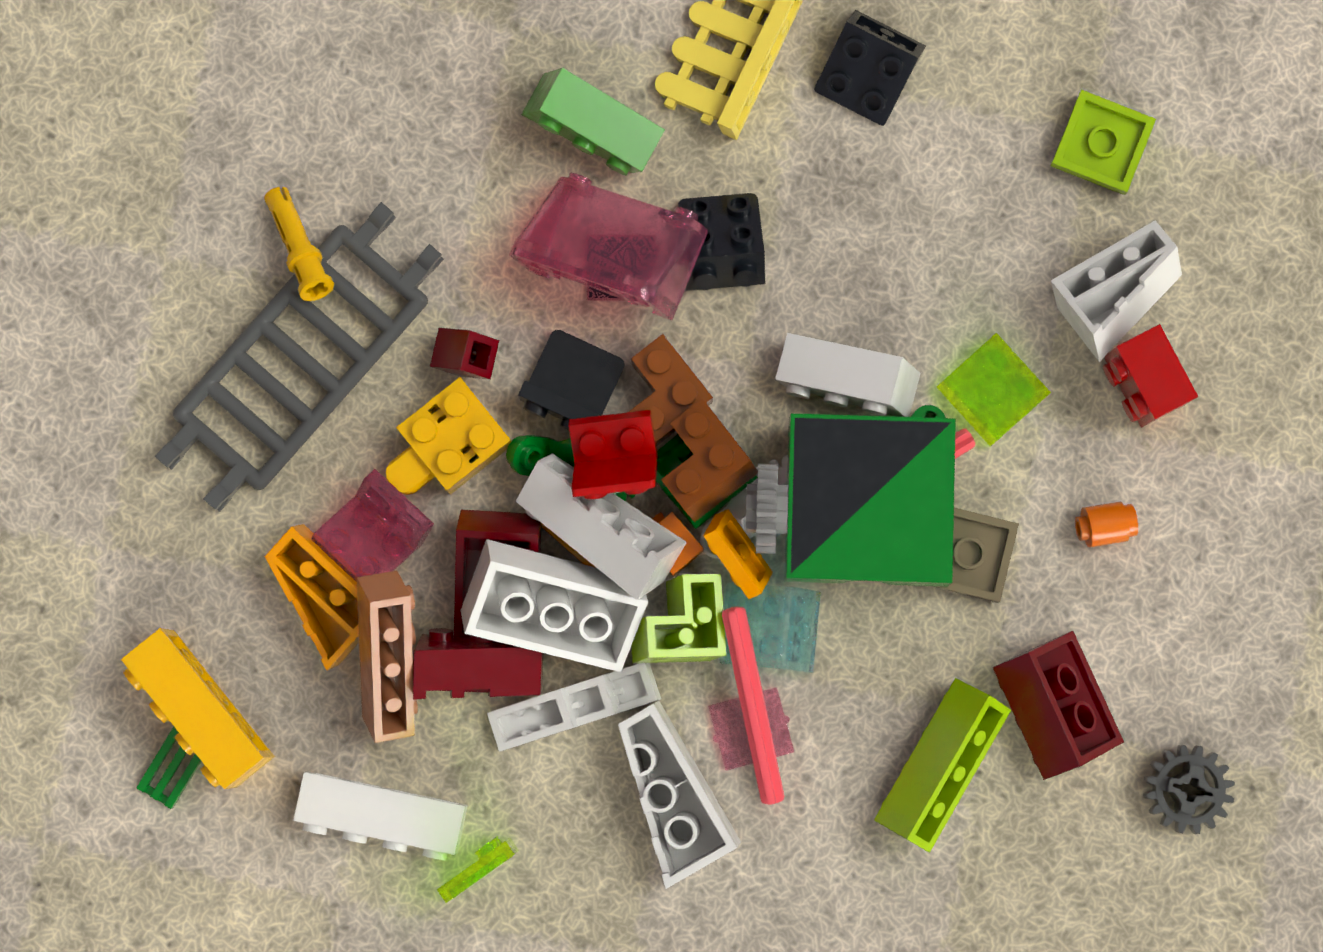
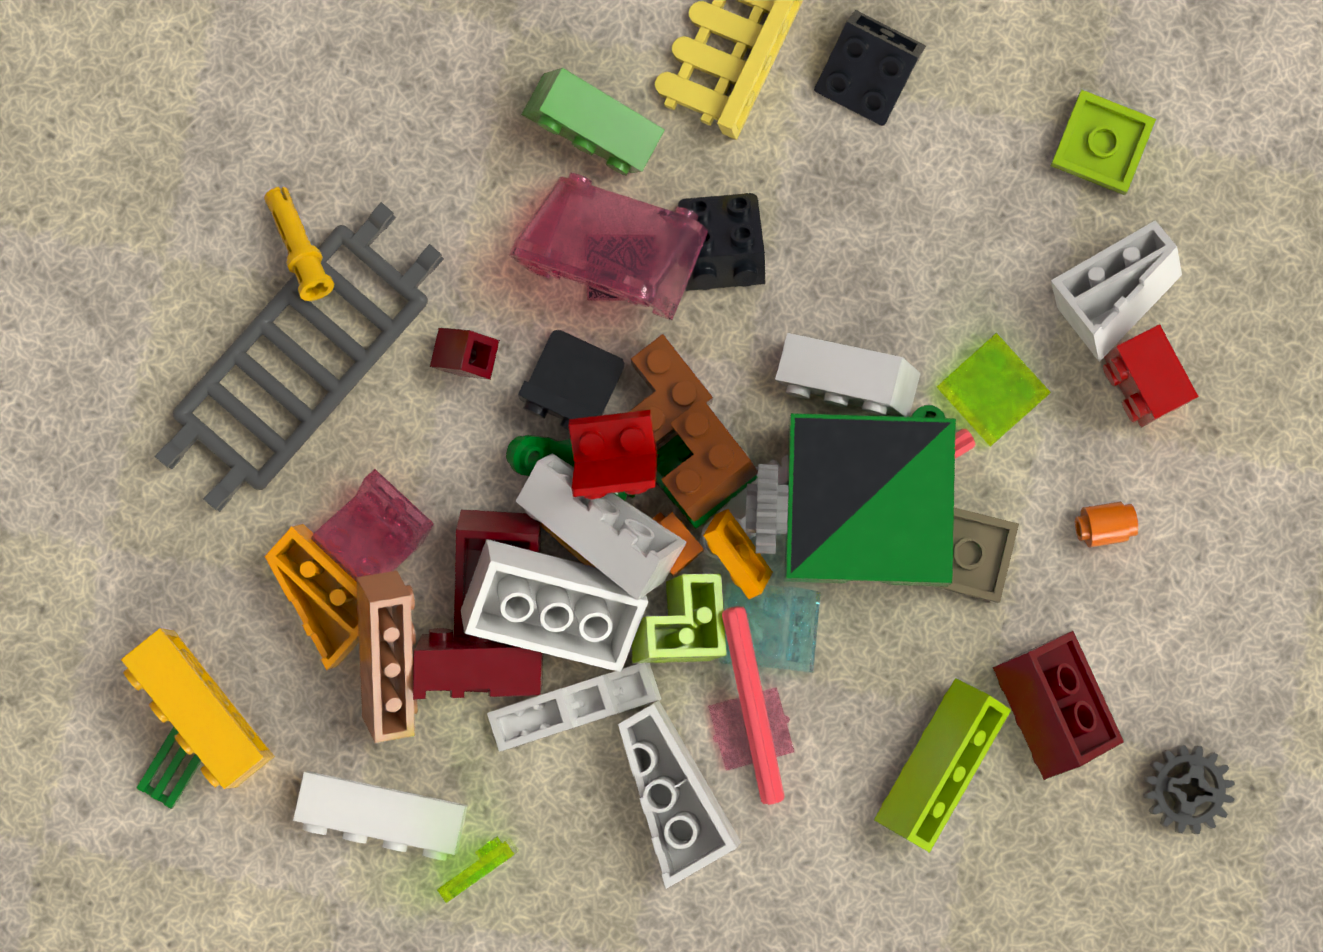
(444, 441): yellow brick -> none

